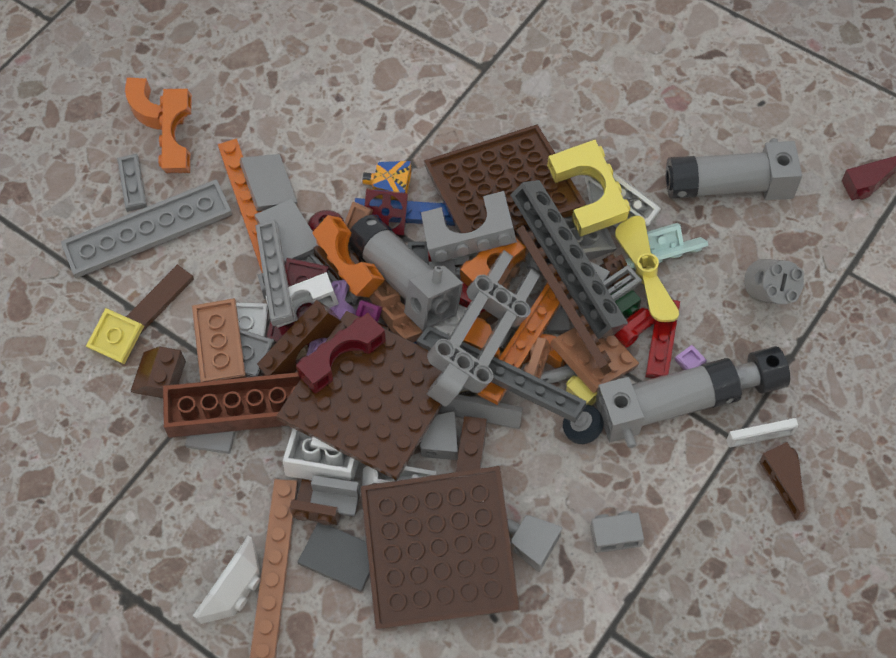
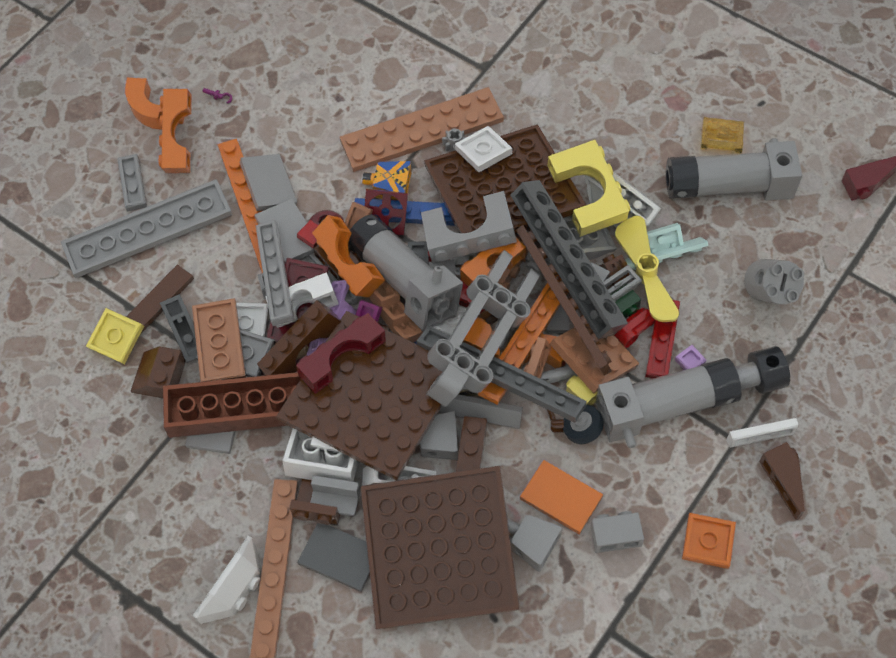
(181, 326): none -> dark grey slope
(216, 94): none -> magenta hand
(306, 235): none -> red tile
(420, 129): none -> nougat plate
(452, 137): none -> light grey gear
(483, 148): none -> white plate
(556, 424): none -> reddish brown hand
(561, 497): none -> orange tile
(709, 540): none -> orange tile
(722, 130): none -> clear yellow plate

